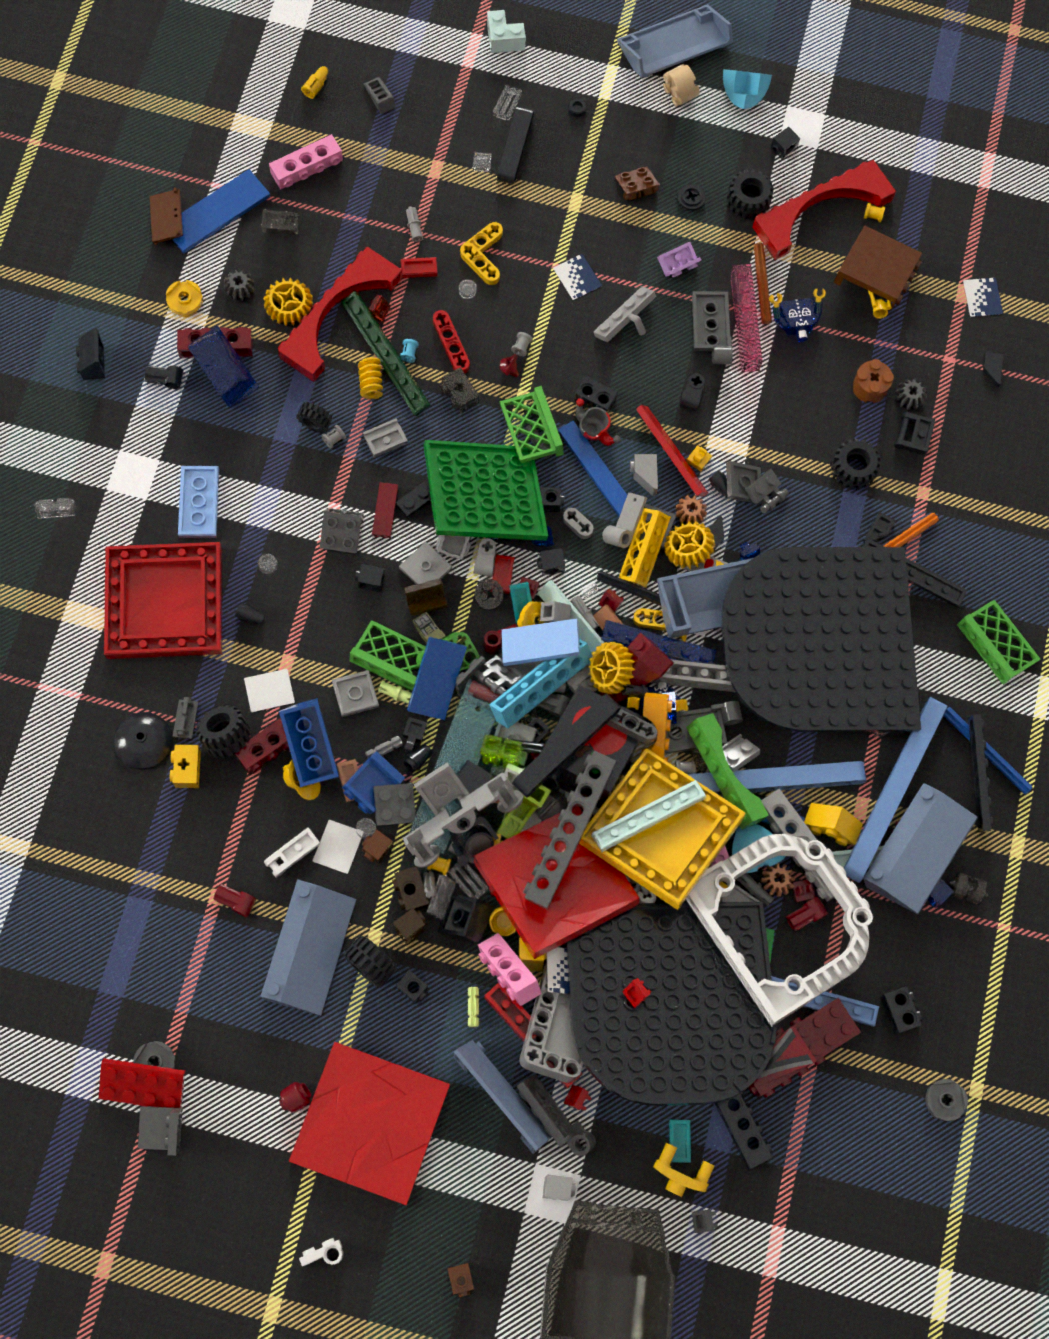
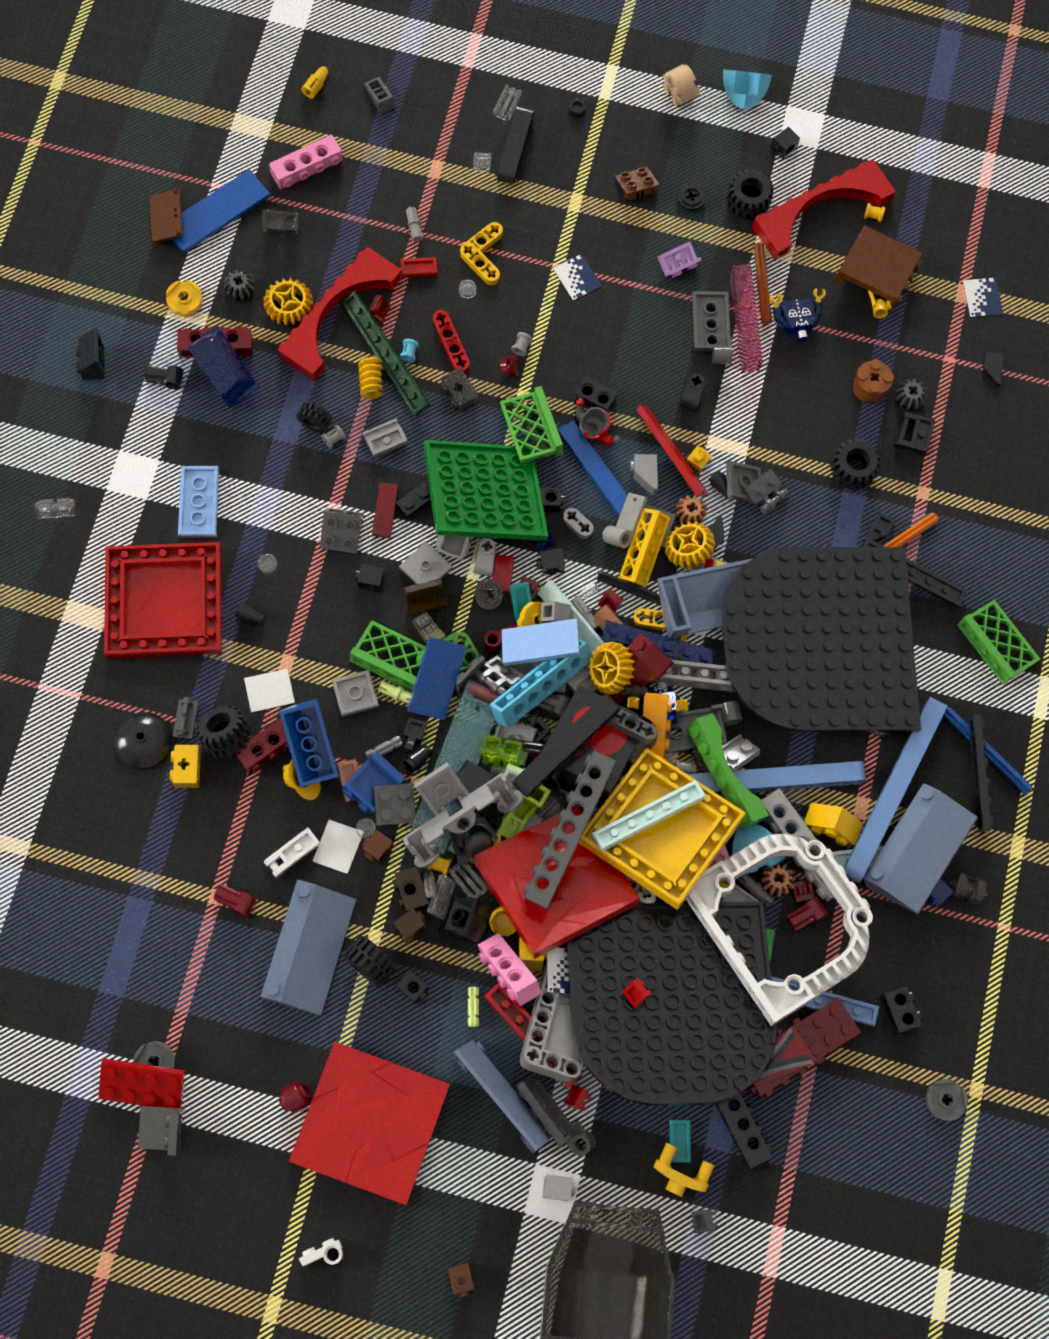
(504, 36): light aqua brick -> none
(625, 314): light grey plate -> none
(676, 40): sand blue slope -> none
(748, 551): clear blue tile -> none

